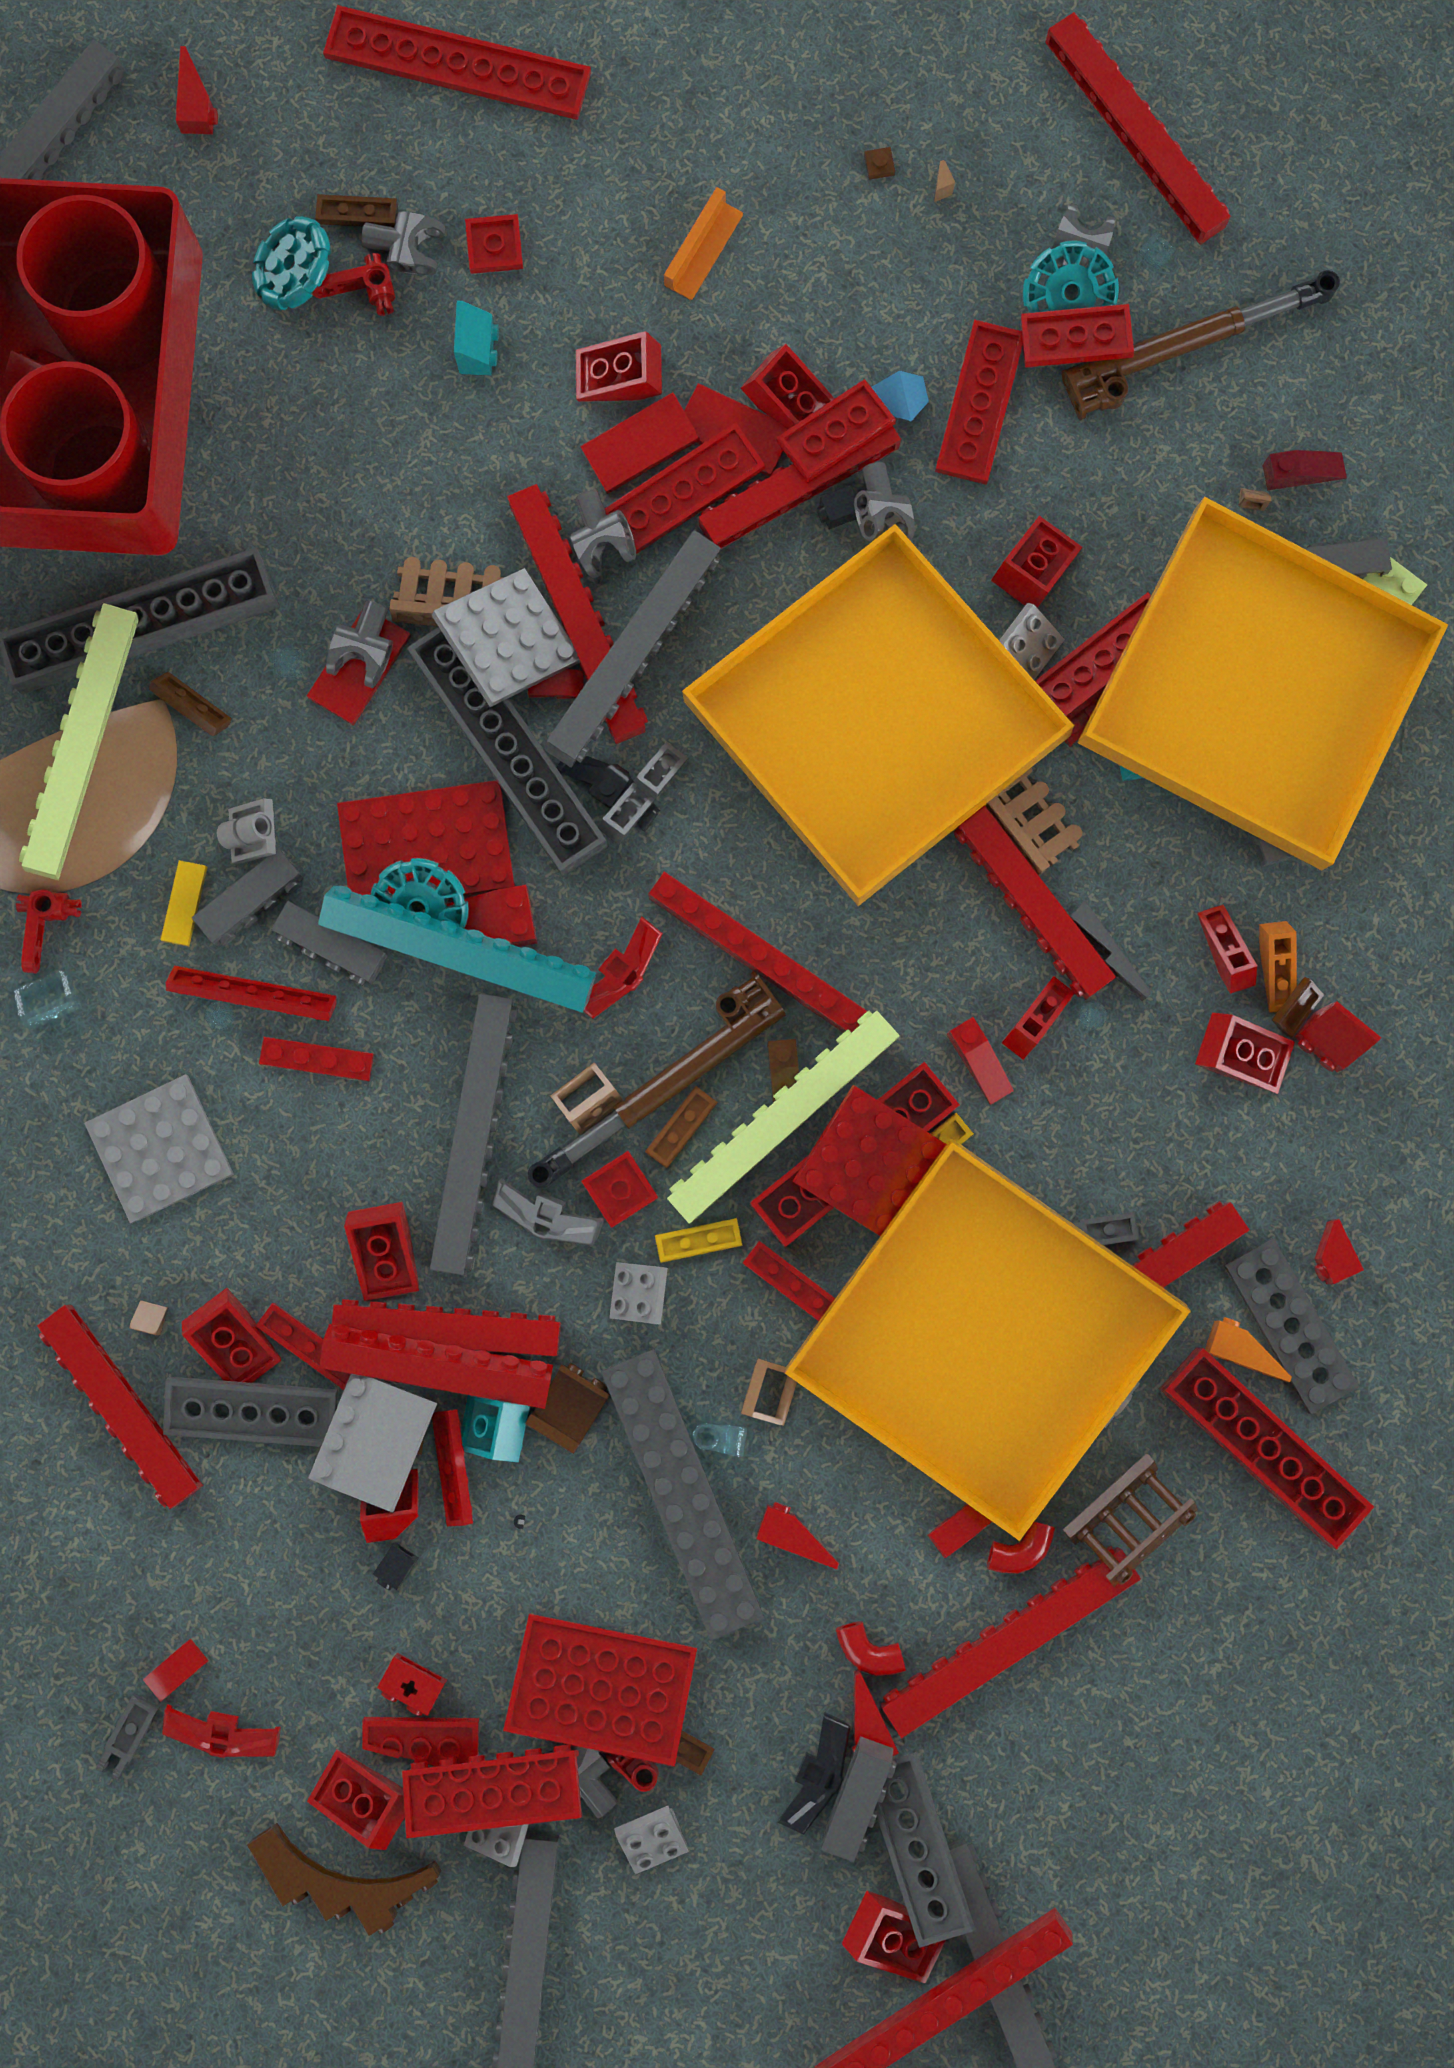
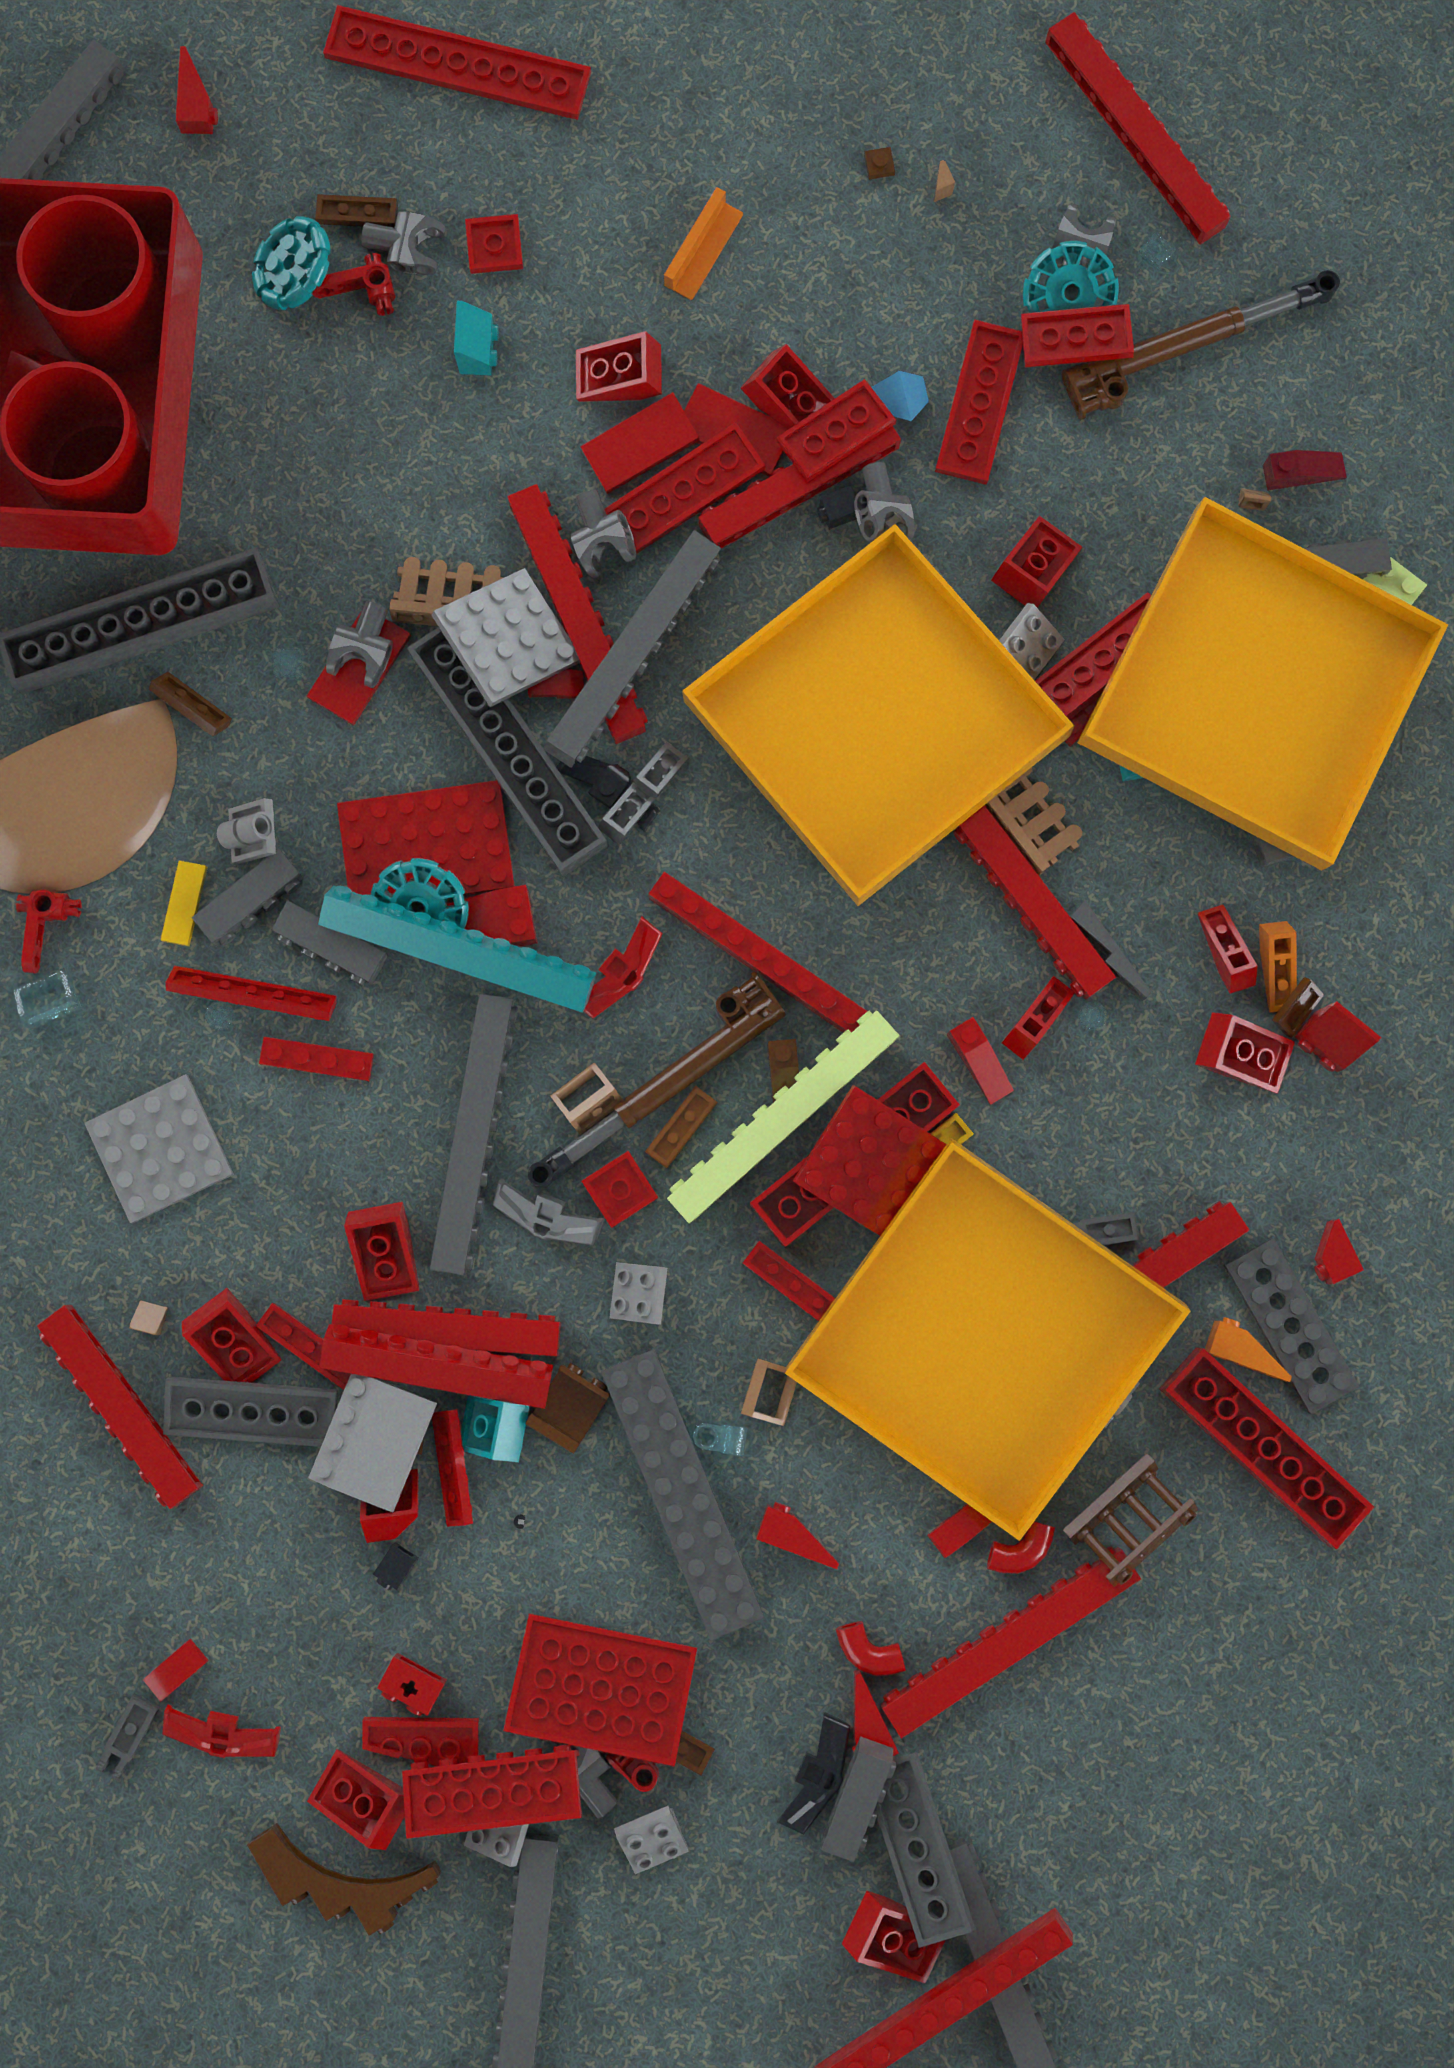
(79, 742): yellowish green brick -> none
(698, 1240): yellow tile -> none

